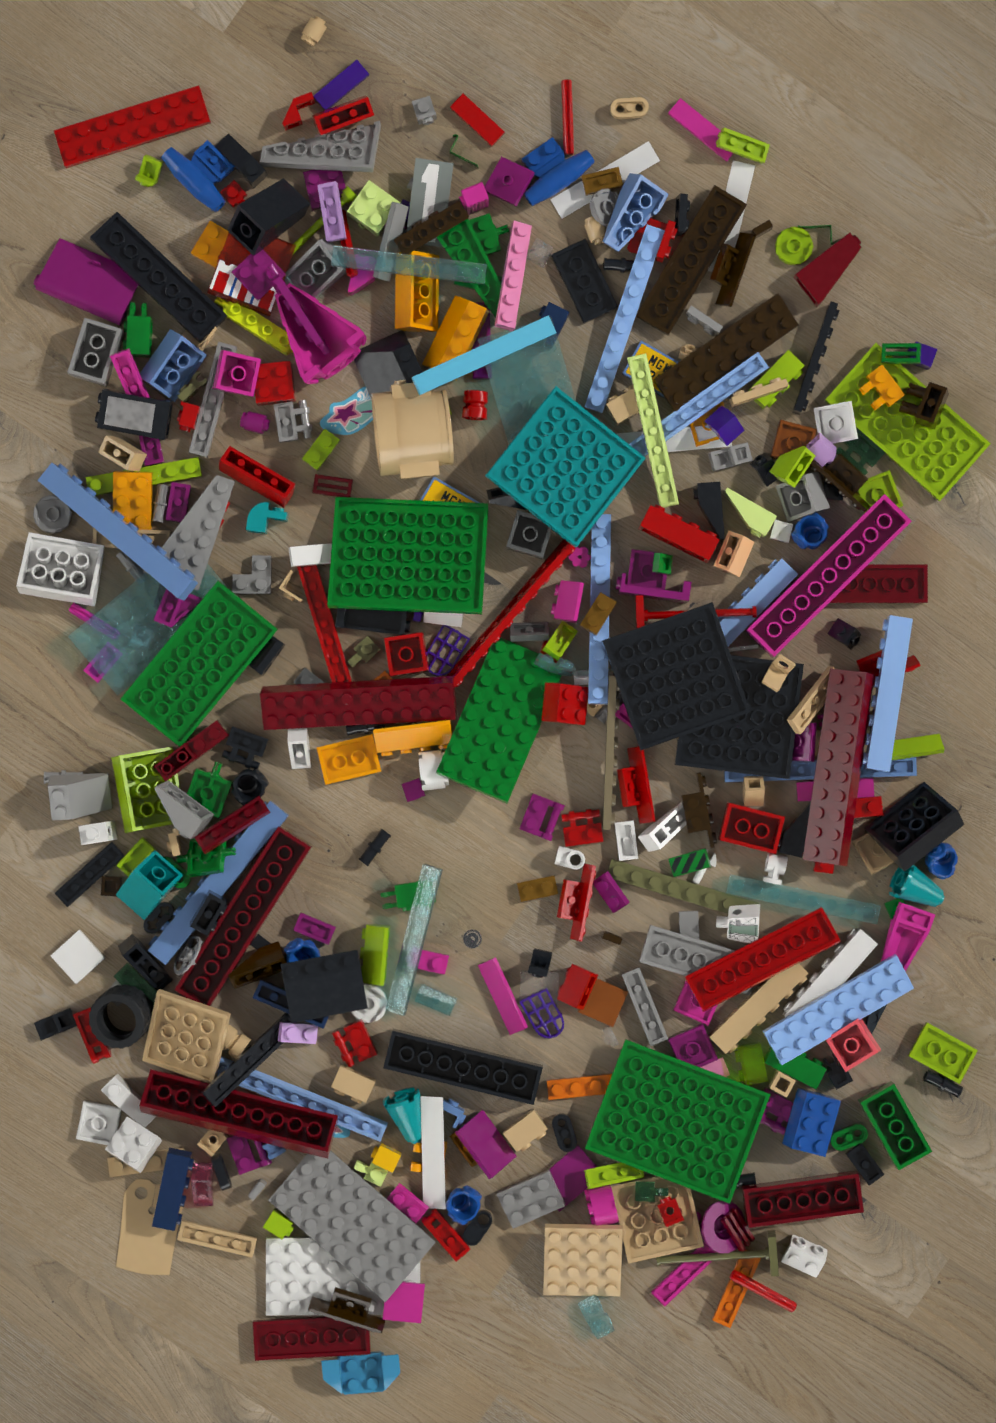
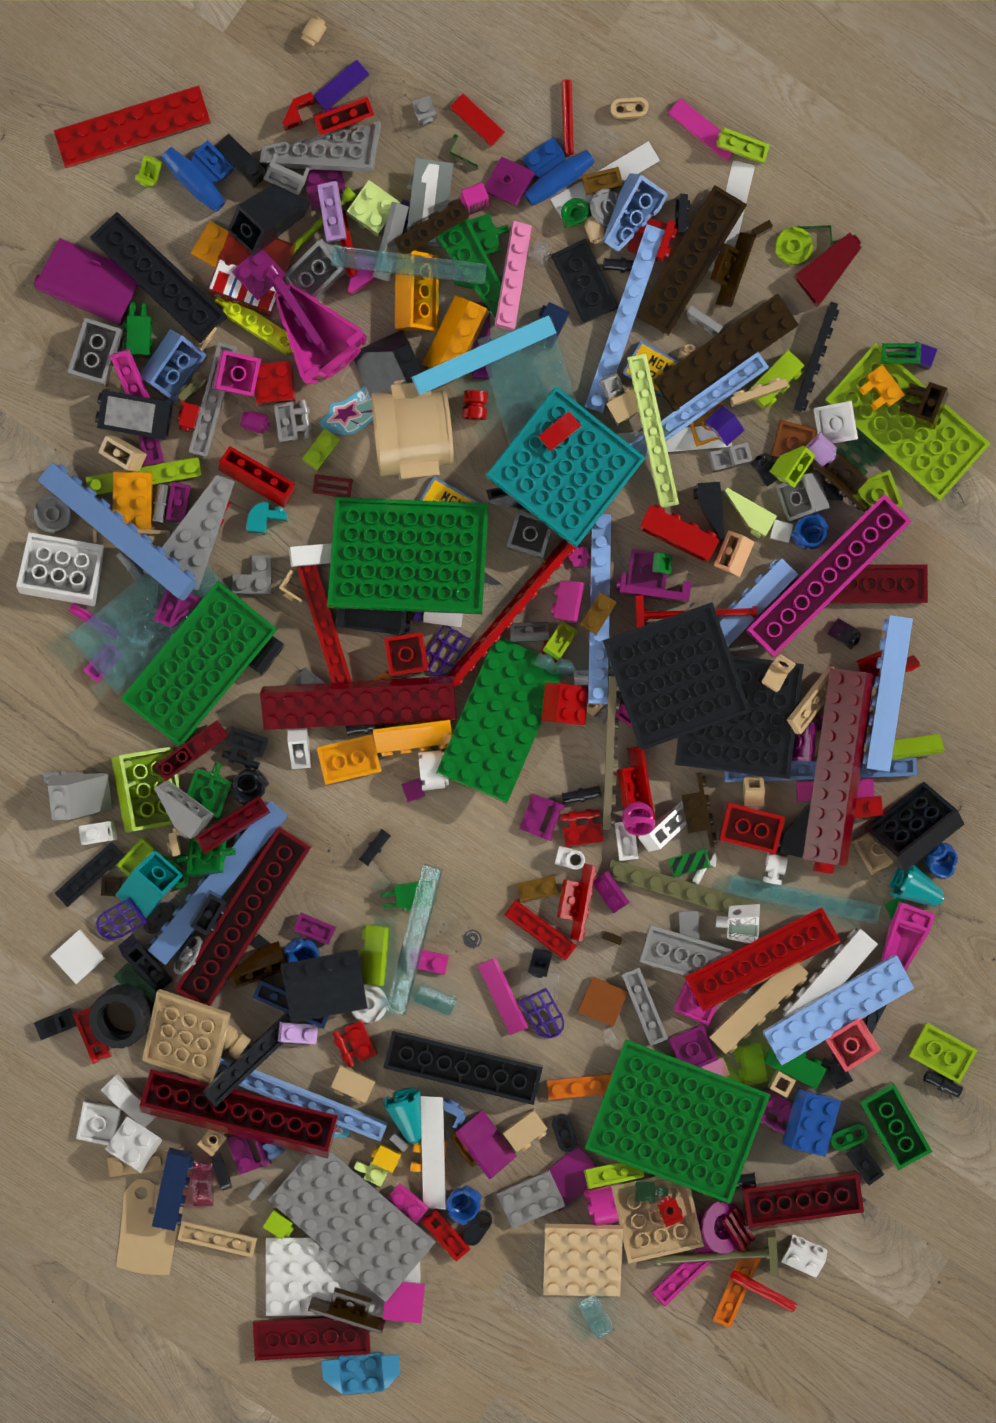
(122, 914): none -> dark purple window
(233, 194): red plate -> none
(284, 177): none -> light grey panel
(364, 650): olive plate -> none
(399, 1141): none -> light grey tile
(540, 930): none -> red tile
(559, 431): none -> red slope
(575, 212): none -> green piece
(577, 986): red brick -> none
(581, 795): none -> black pin
(611, 385): none -> light grey tile
(638, 819): none -> dark pink helmet

